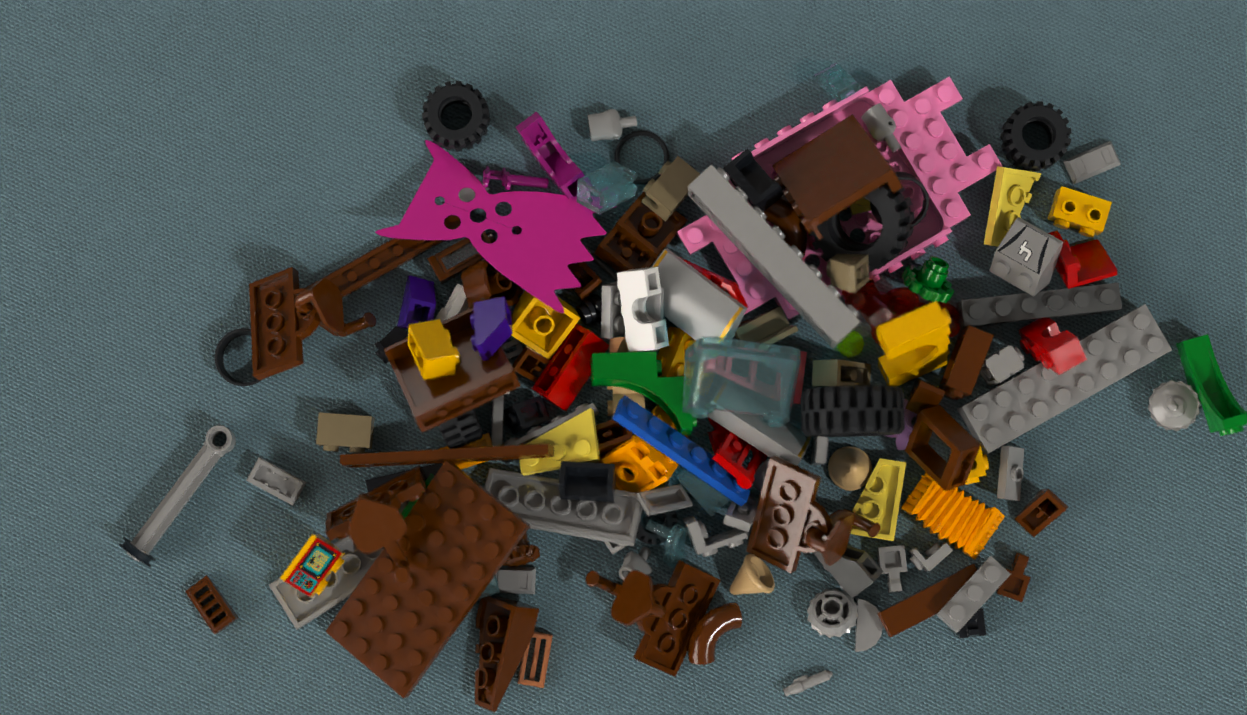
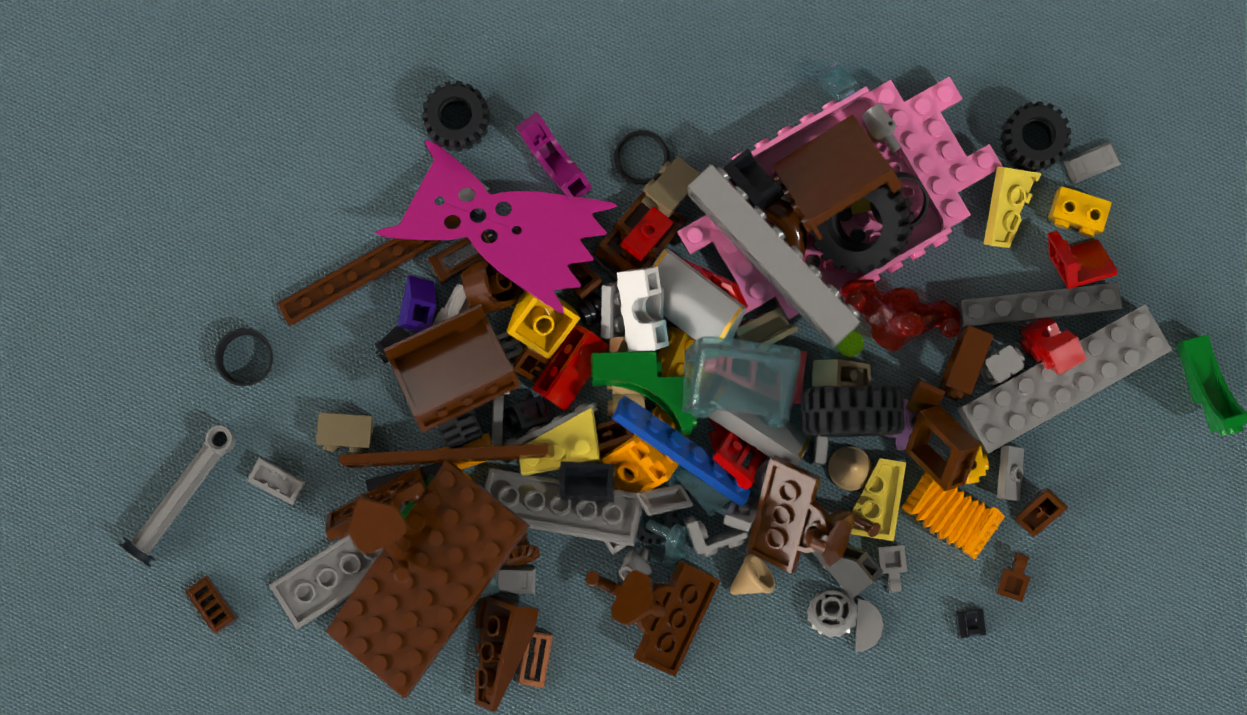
(287, 315): reddish brown plate -> none
(313, 565): slope -> none
(432, 349): yellow brick -> none
(491, 324): dark purple slope -> none
(511, 179): magenta piece -> none
(606, 187): clear light blue brick -> none
(608, 125): light grey piece -> none
(647, 233): none -> red plate
(710, 629): reddish brown cylinder -> none
(805, 682): light grey piece -> none
(848, 271): dark tan slope -> none
(914, 344): yellow arch -> none
(924, 602): reddish brown slope -> none
(929, 280): green plant -> none
(935, 555): light grey bracket -> none
(973, 594): light grey plate -> none
(1026, 257): light grey slope -> none
(1174, 405): light grey piece -> none

